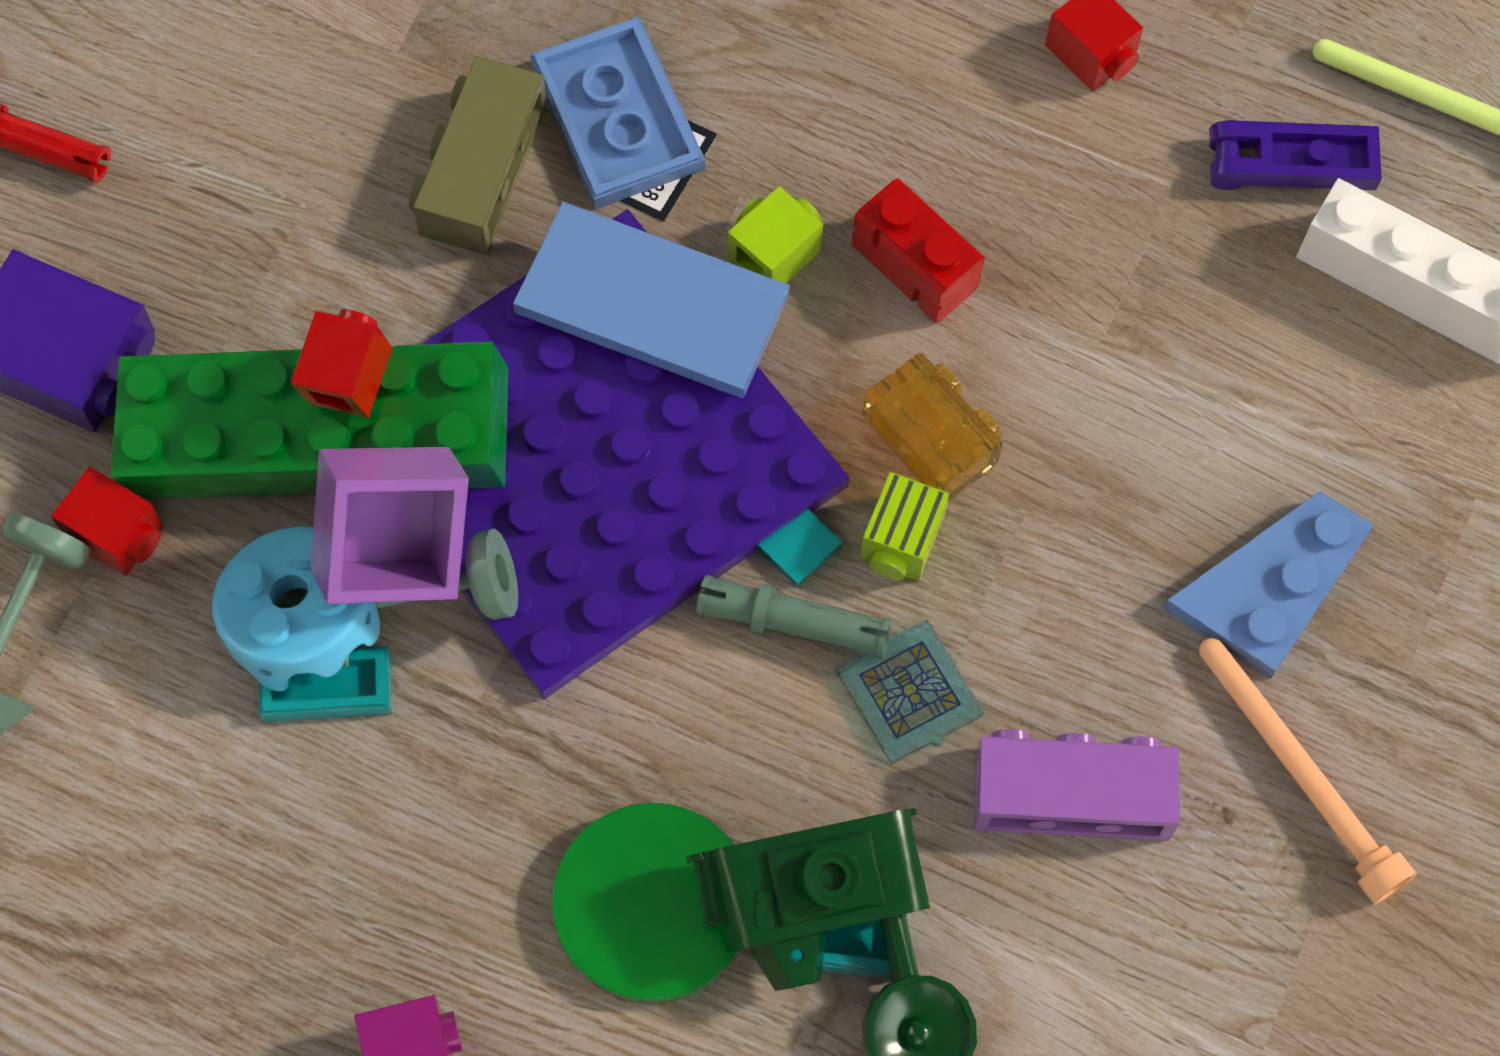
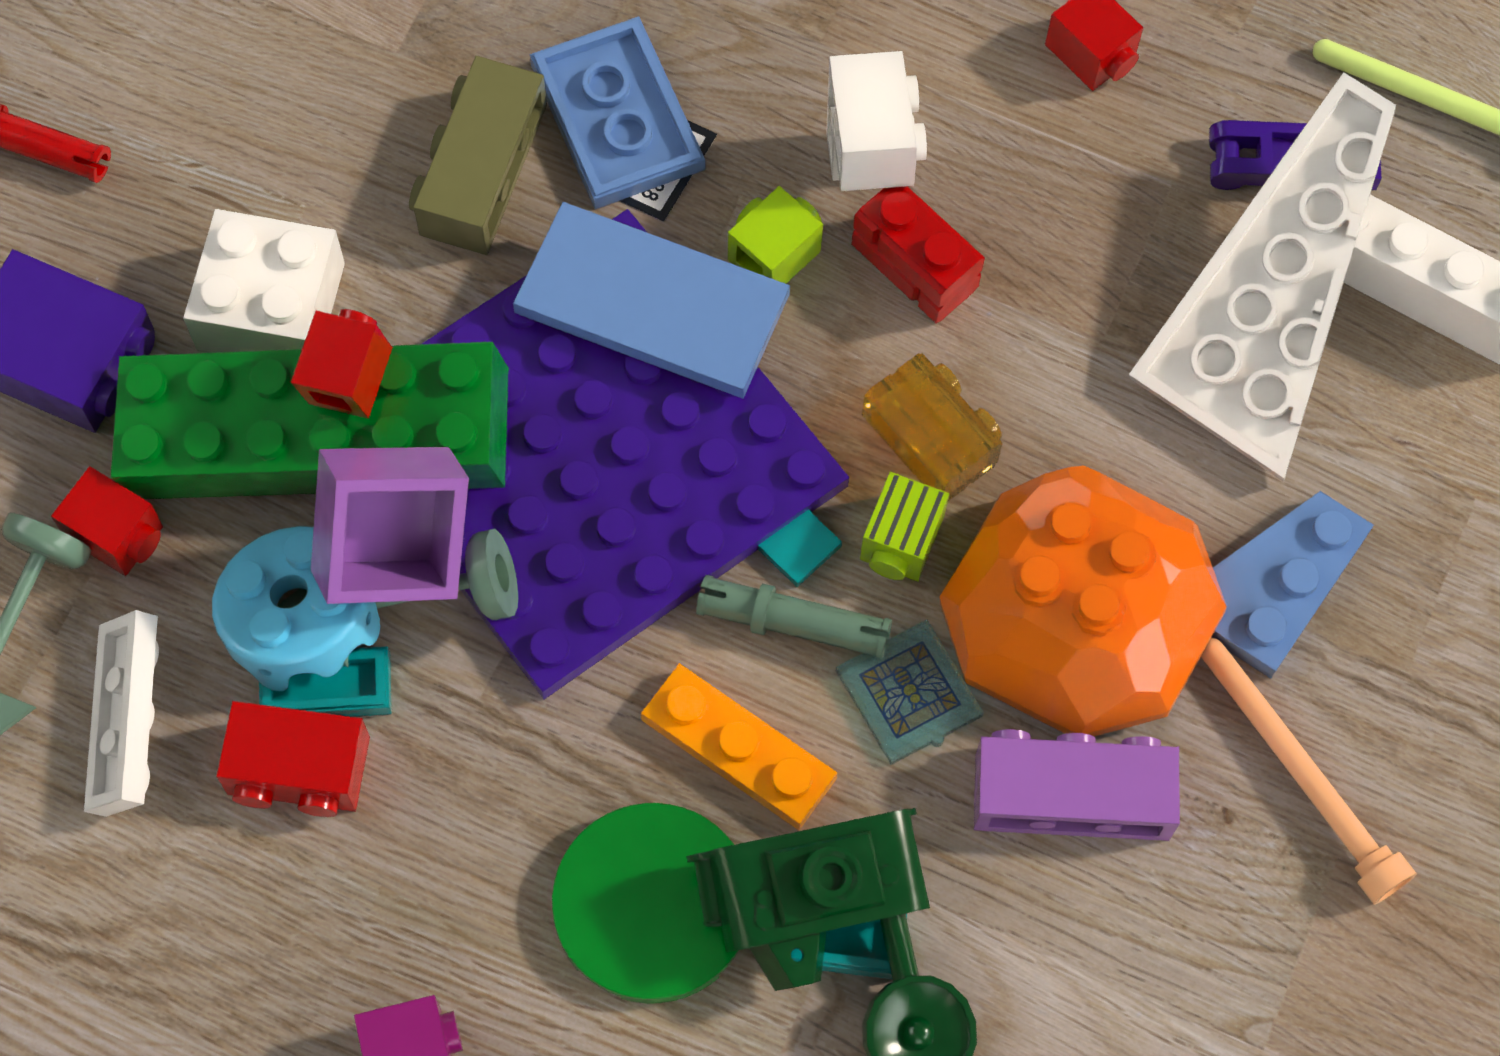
(121, 714): none -> white plate
(261, 283): none -> white brick
(293, 758): none -> red brick
(739, 746): none -> light orange plate
(872, 121): none -> white brick
(1082, 603): none -> orange rock
(1260, 312): none -> white wing

